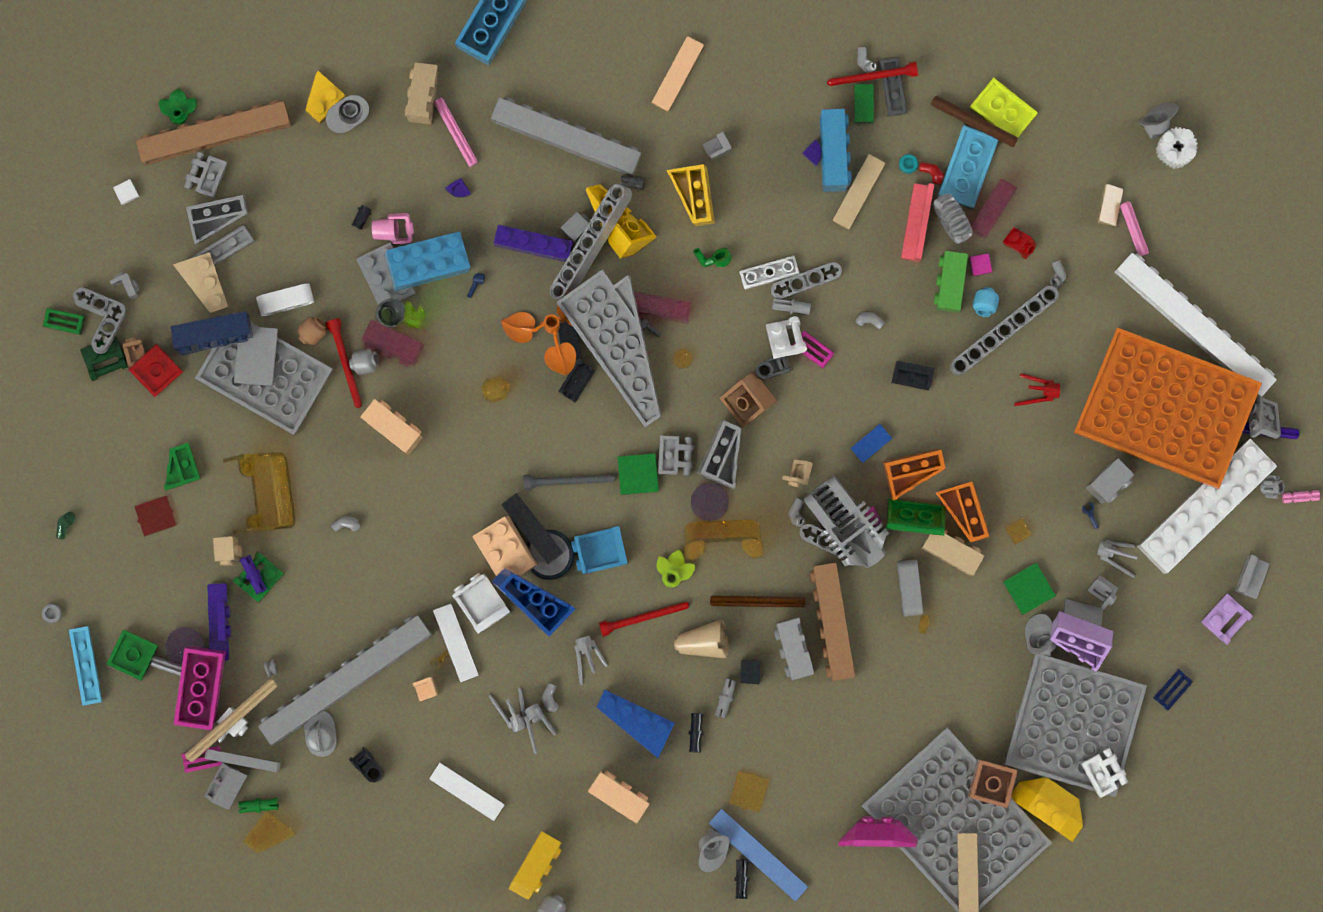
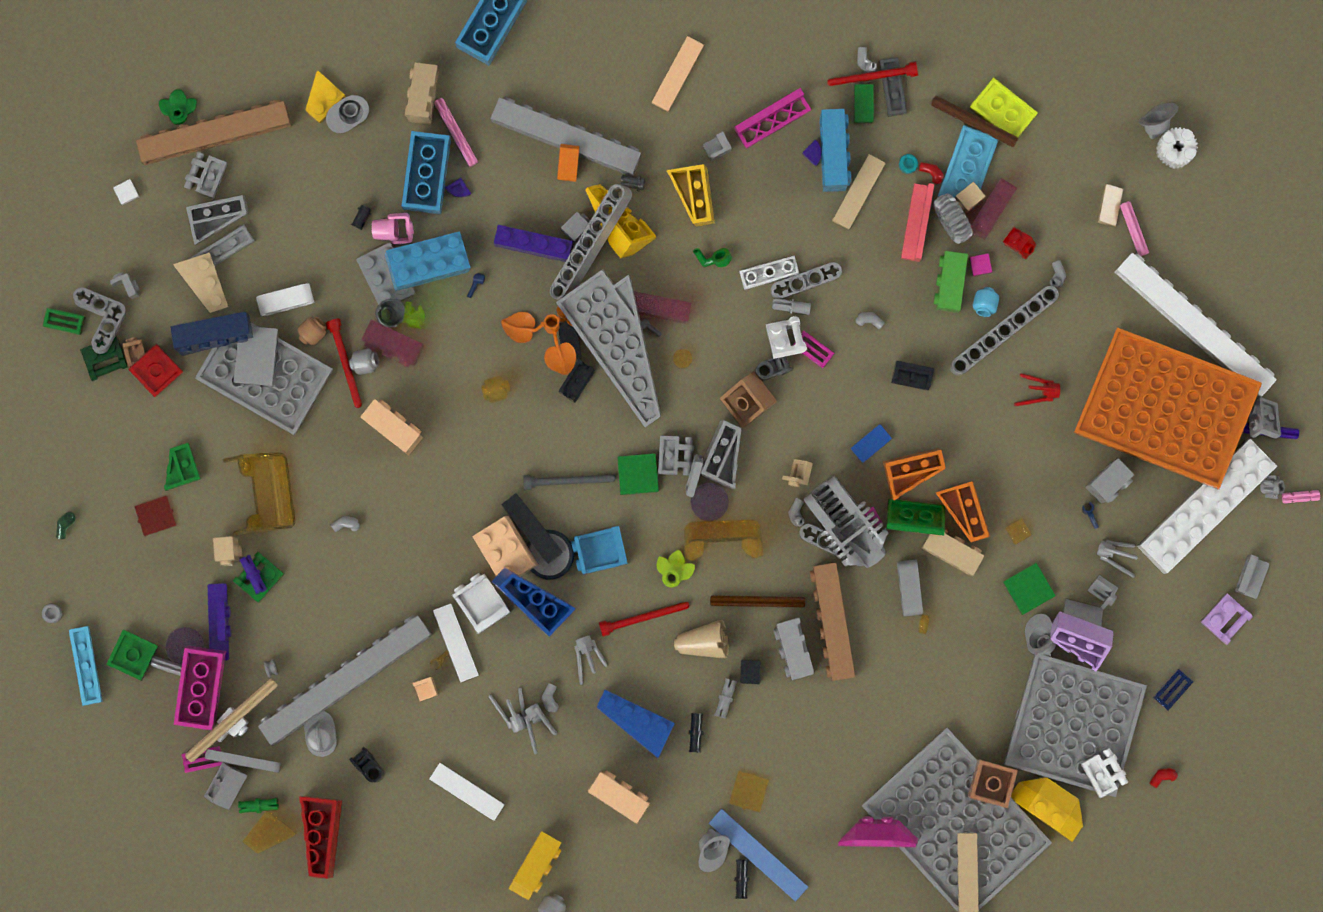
(321, 832): none -> red wedge
(426, 172): none -> dark azure brick
(568, 162): none -> orange tile
(694, 475): none -> light grey tile
(768, 112): none -> dark pink fence
(969, 197): none -> tan brick
(1163, 774): none -> red arm

